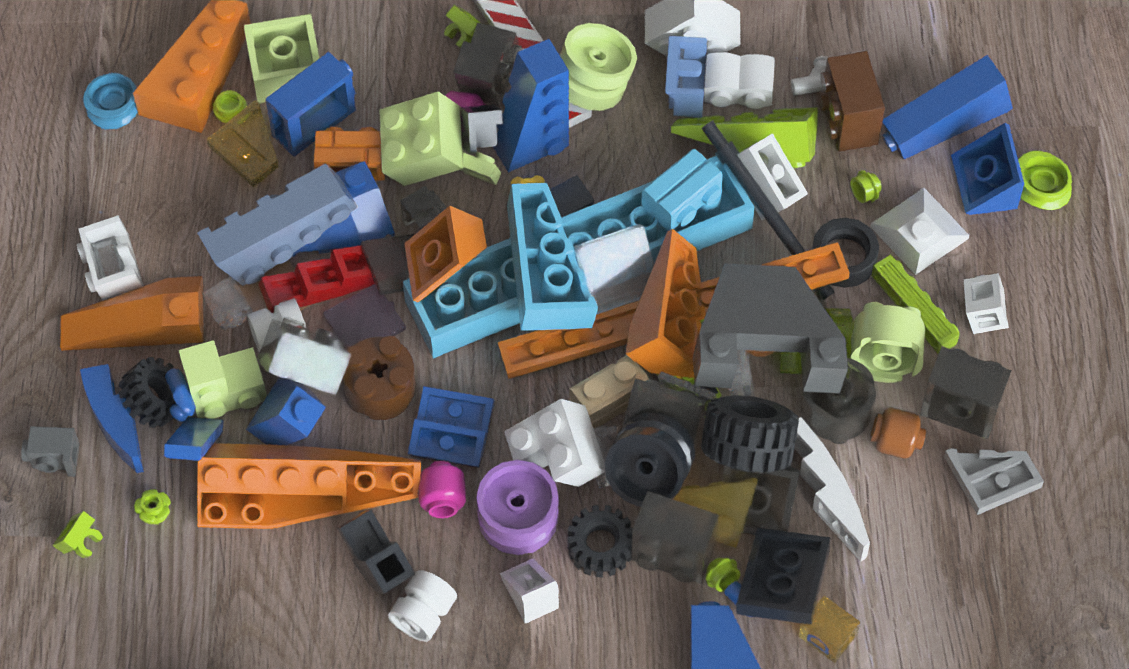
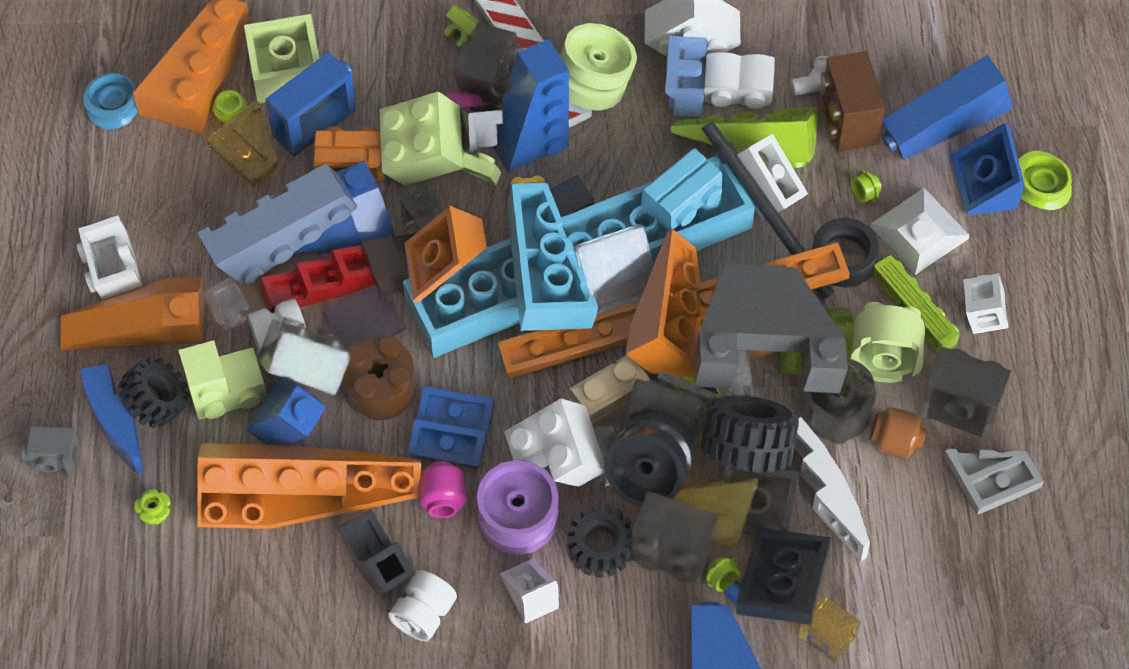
(74, 534): lime tile -> none
(181, 393): blue arm -> none
(193, 438): blue tile -> none

